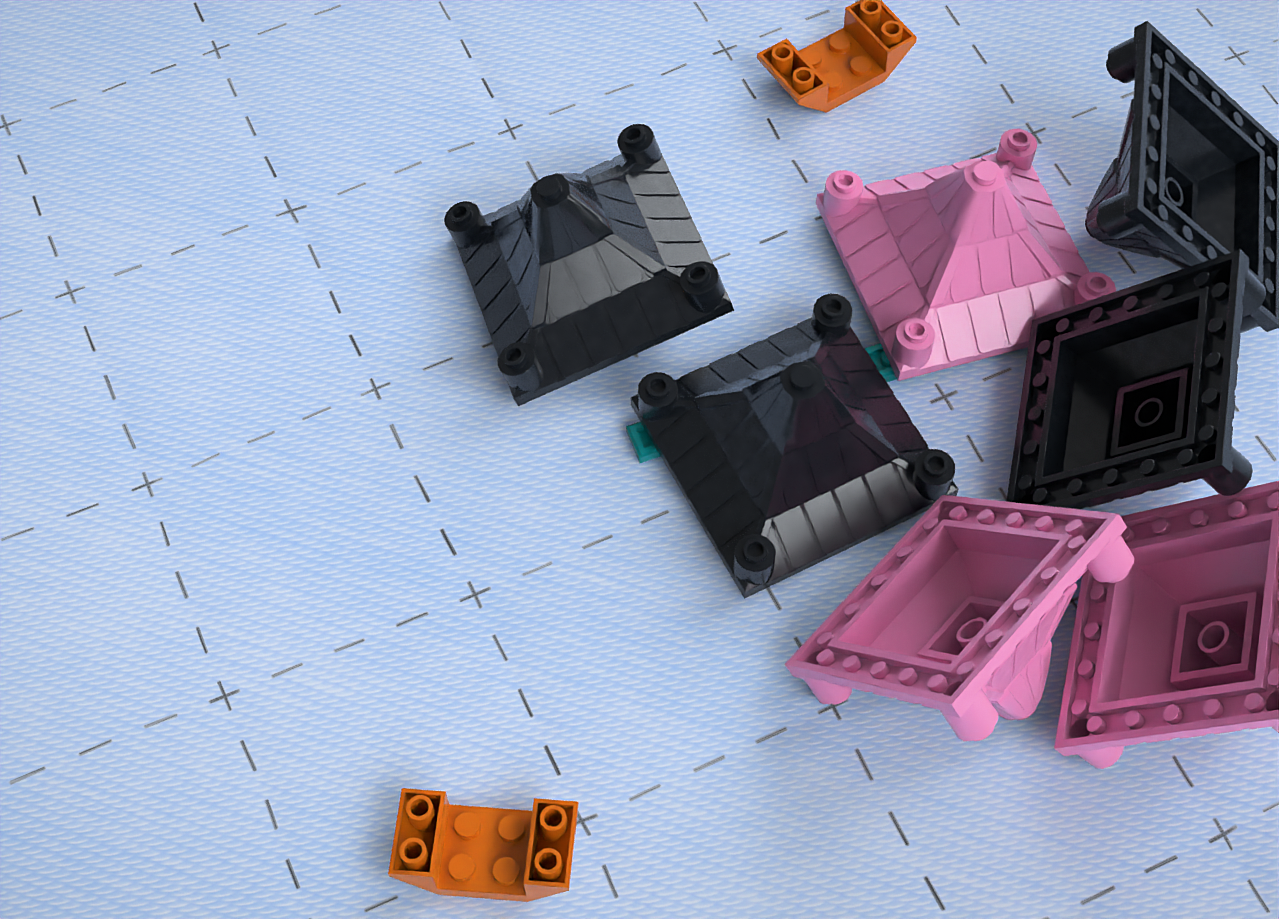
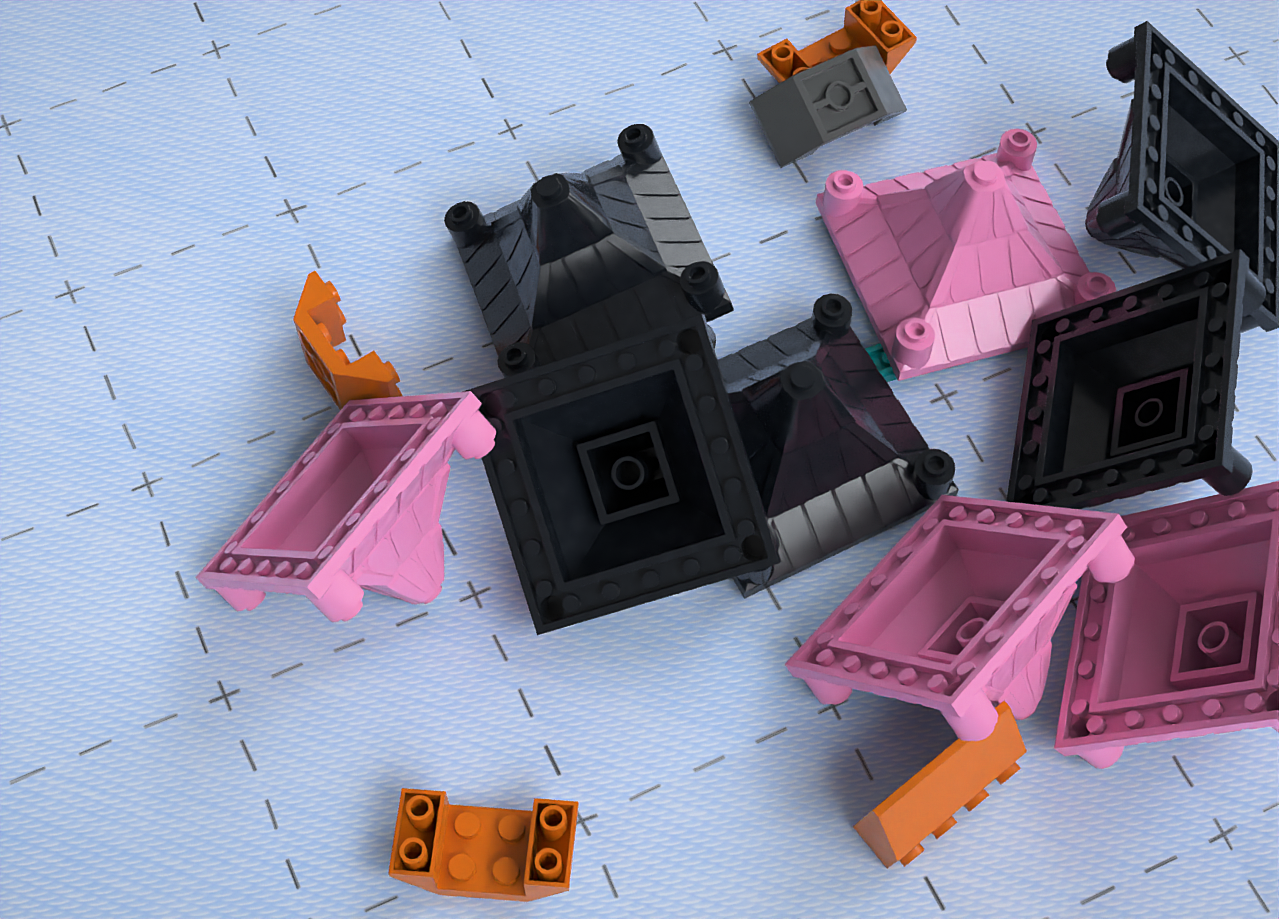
(319, 330): none -> orange slope
(356, 509): none -> bright pink piece
(623, 476): none -> black piece
(827, 103): none -> dark grey slope
(941, 789): none -> orange slope

